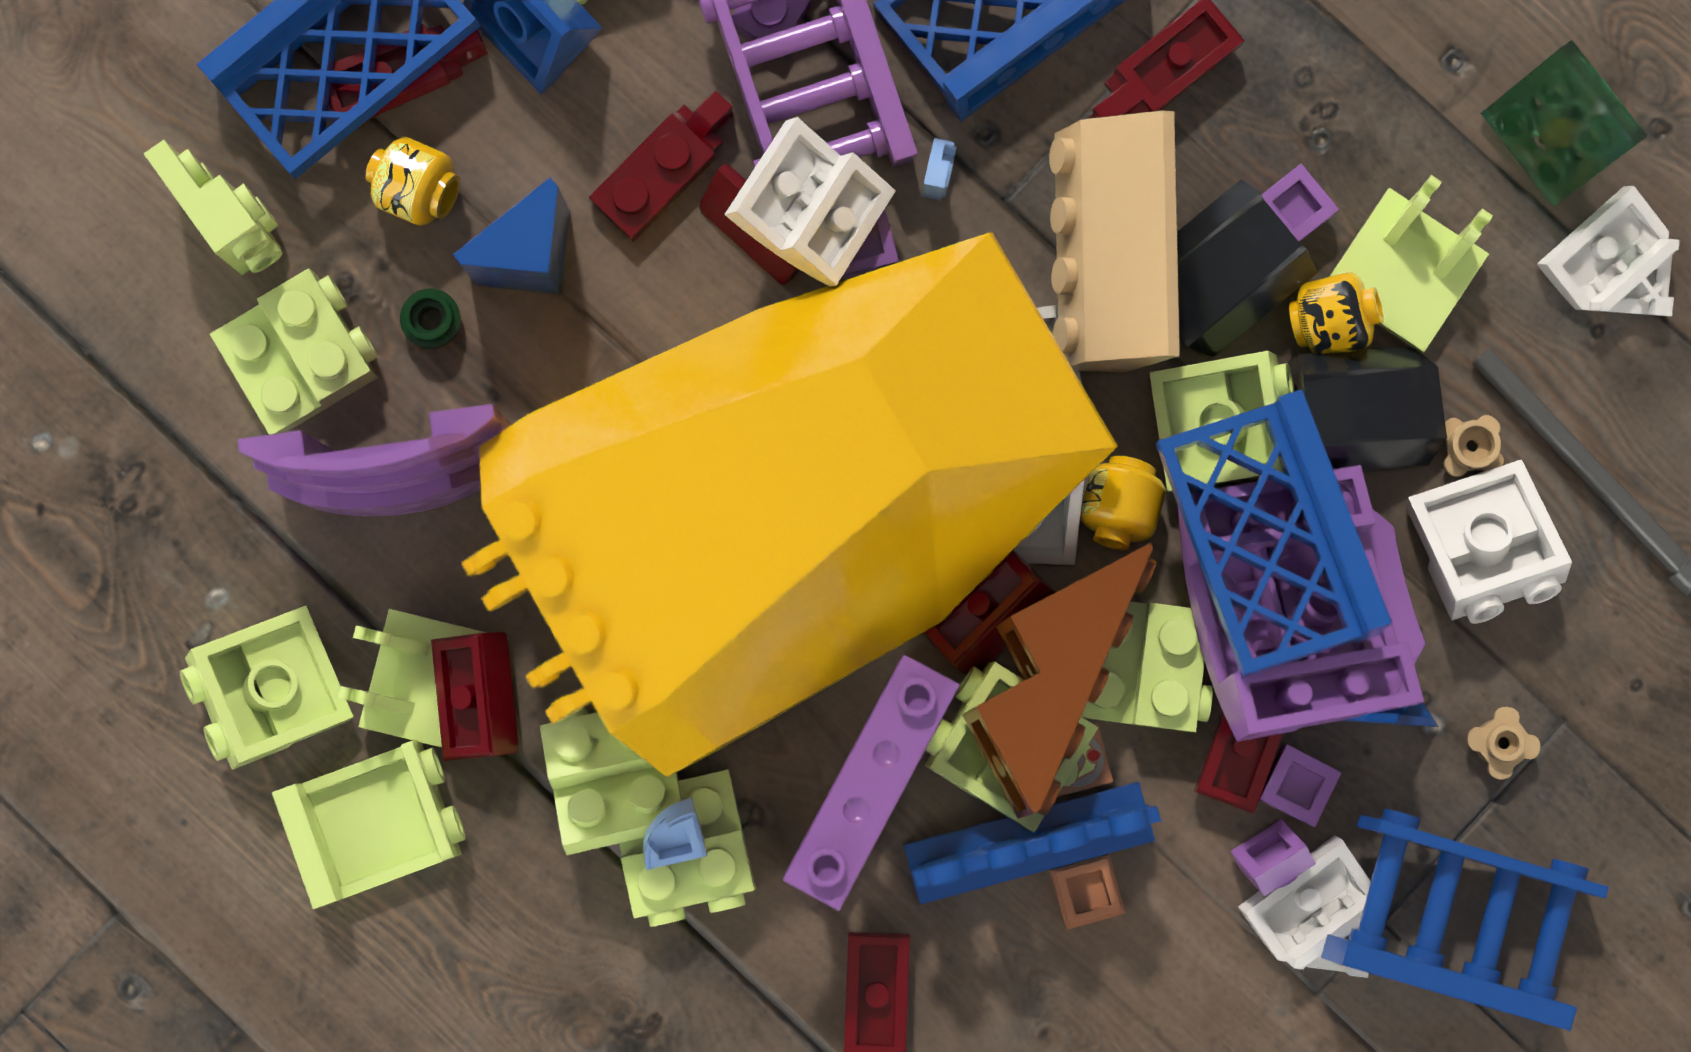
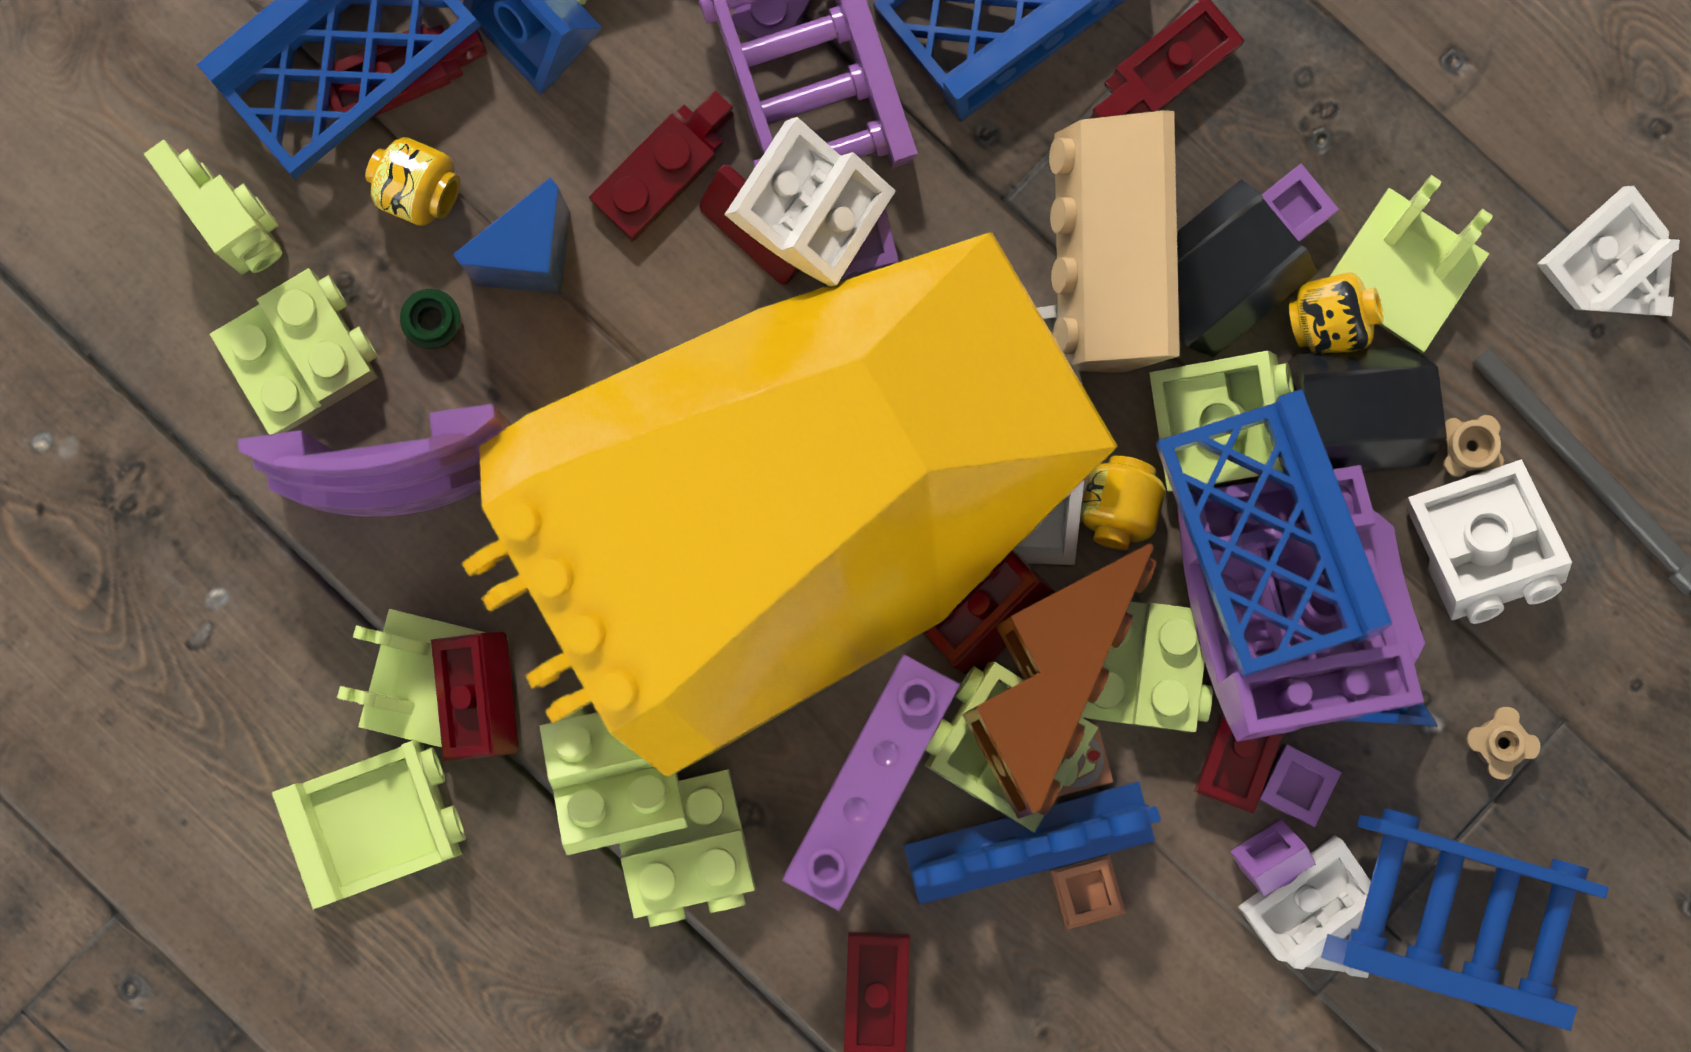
(264, 688): yellowish green plate -> none
(674, 836): light blue tile -> none
(939, 169): light blue tile -> none
(1577, 112): clear green plate -> none

